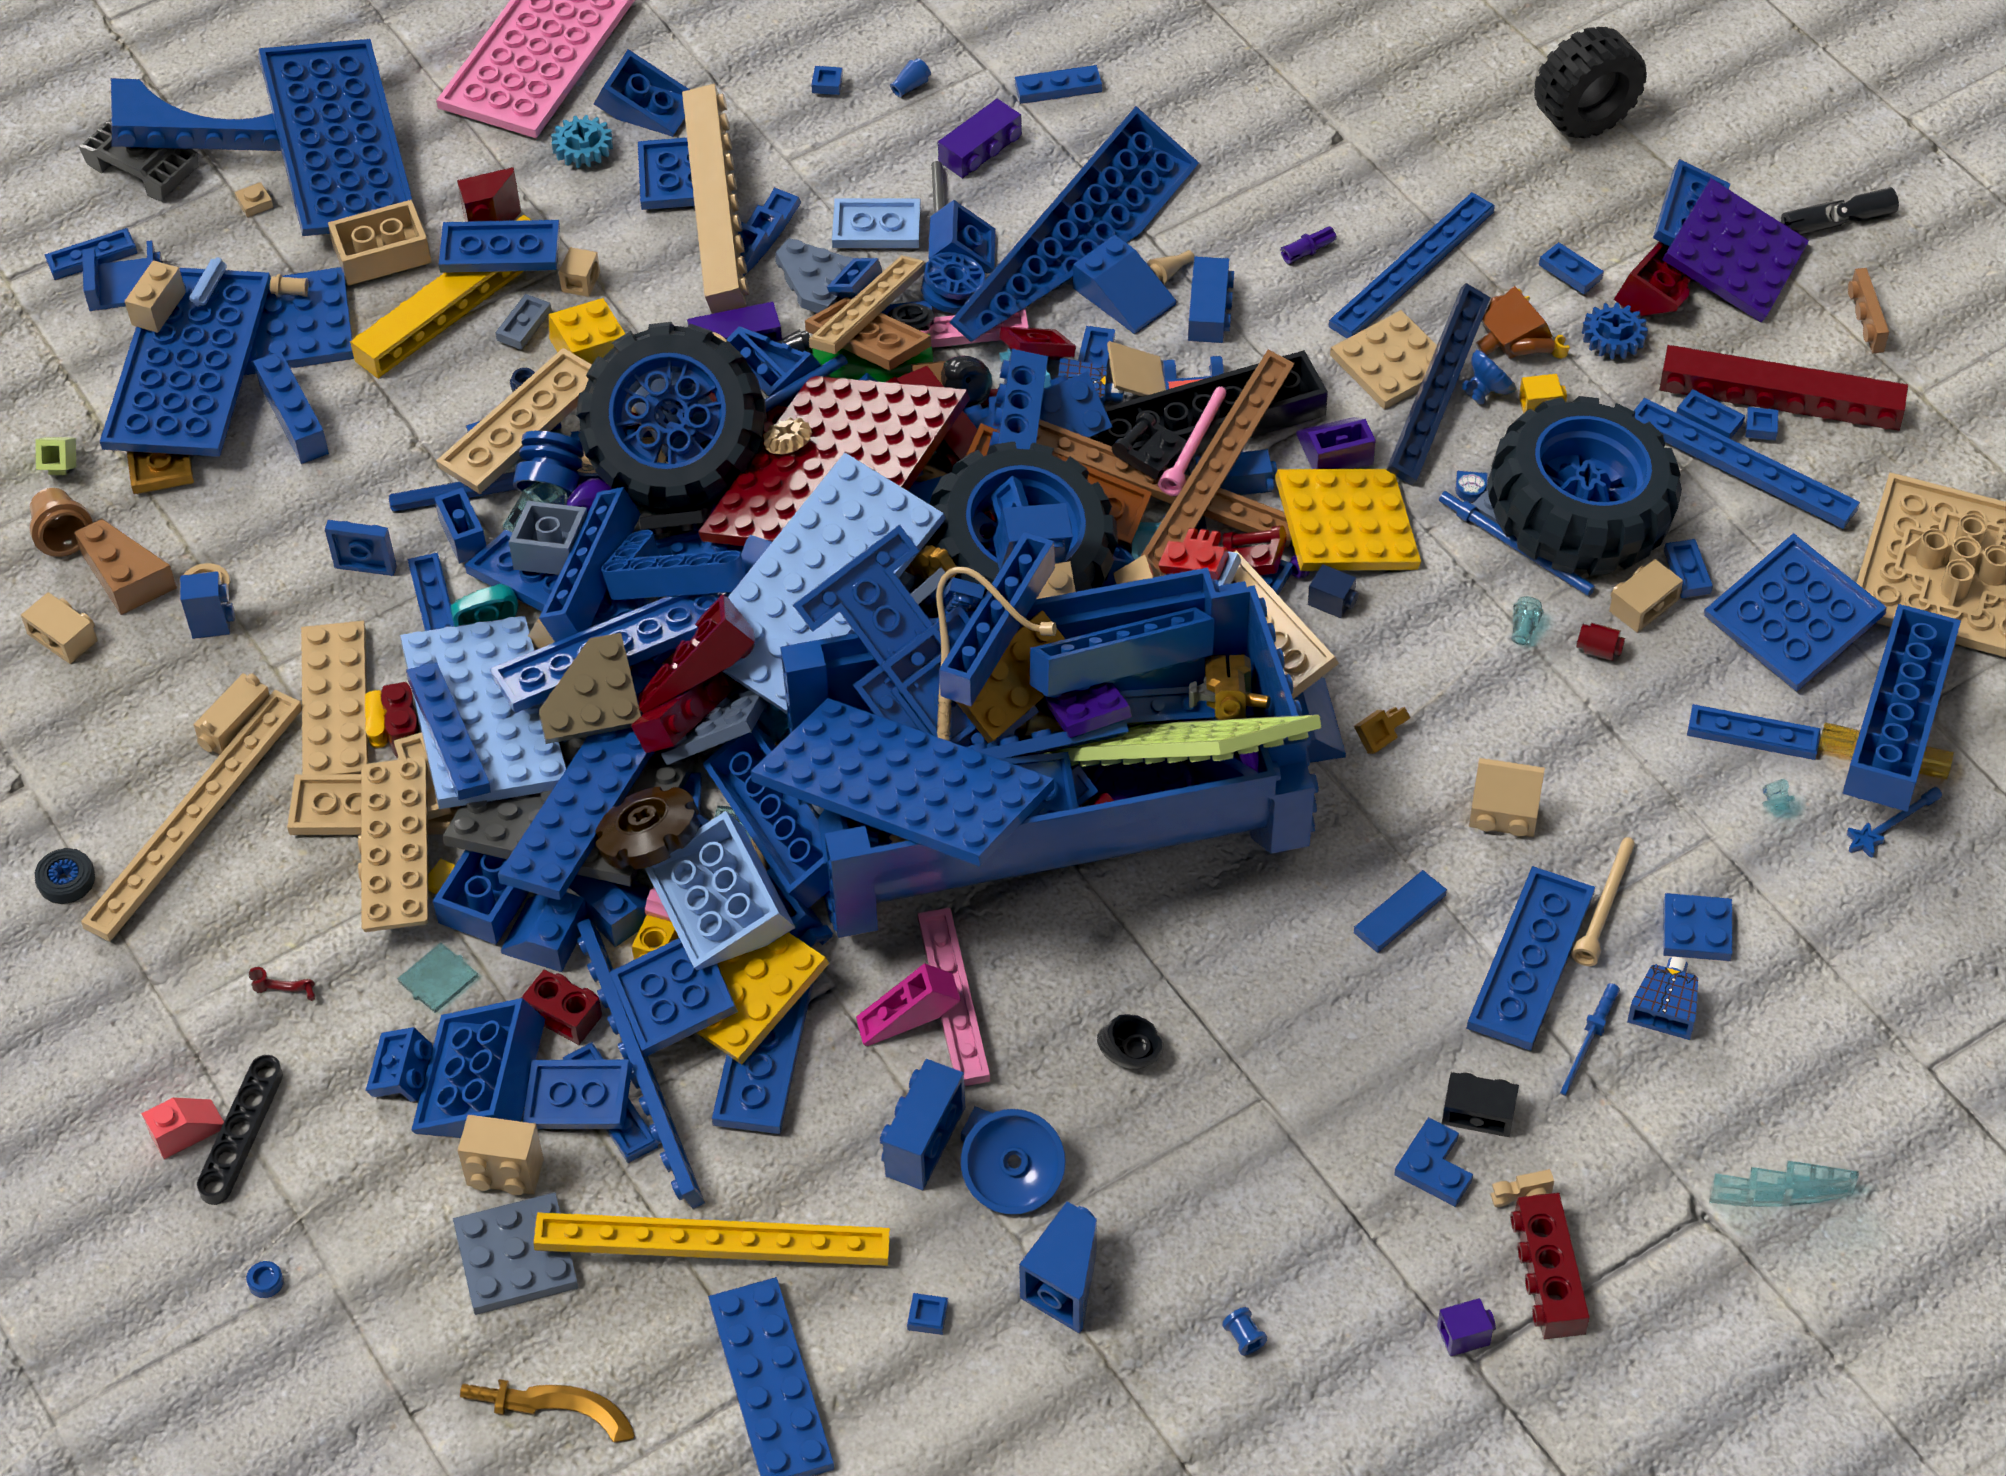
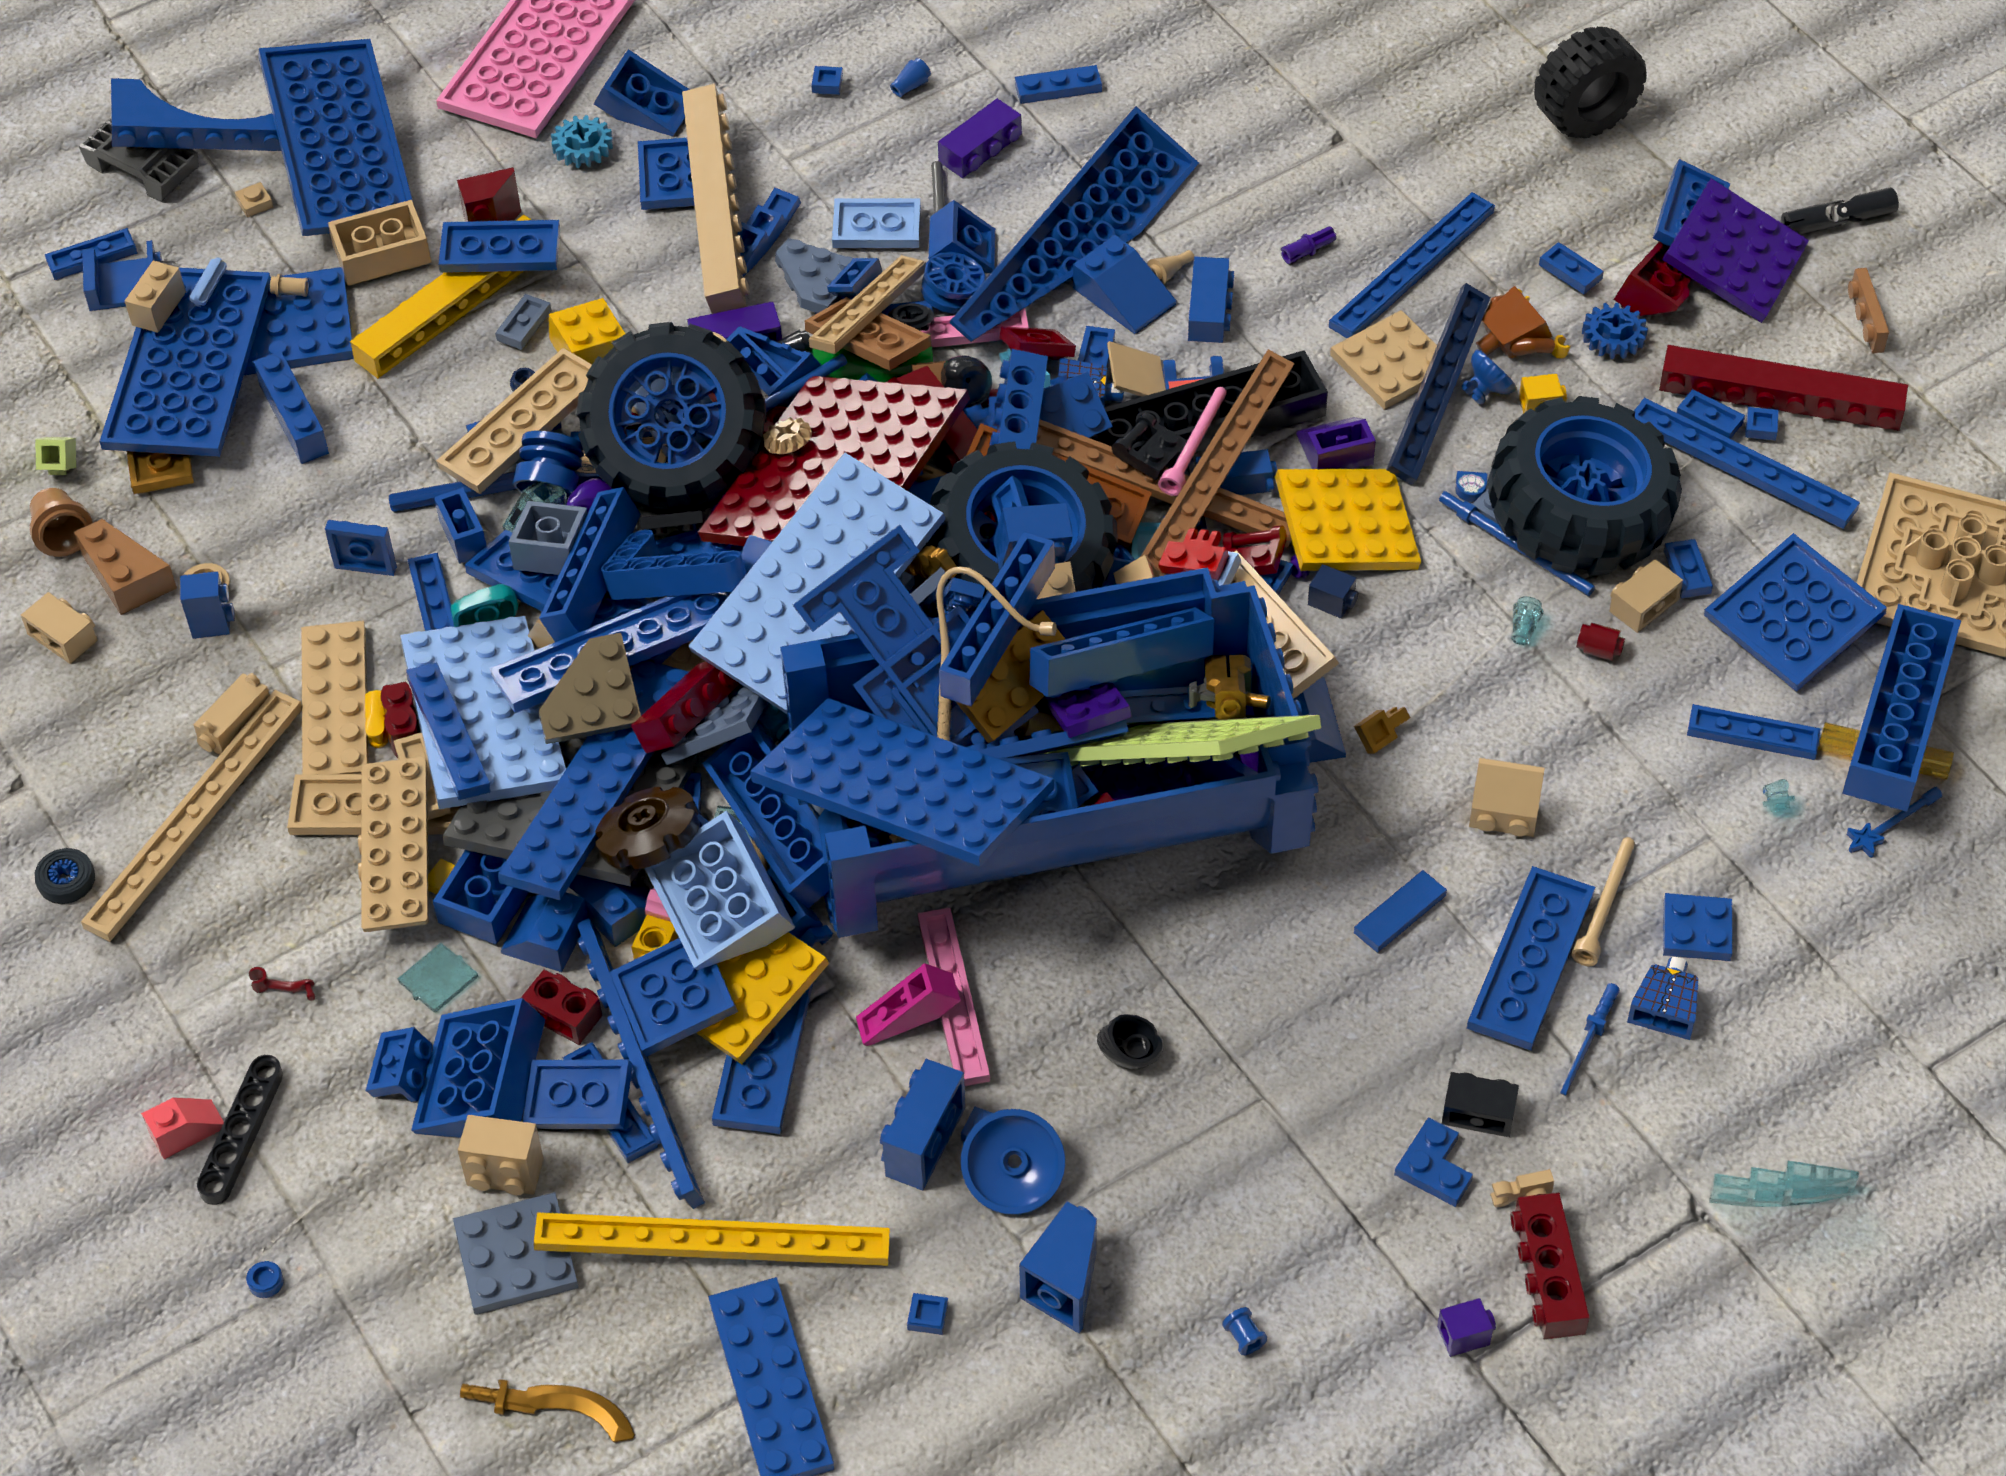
(579, 271): tan brick -> none
(717, 645): dark red wedge -> none

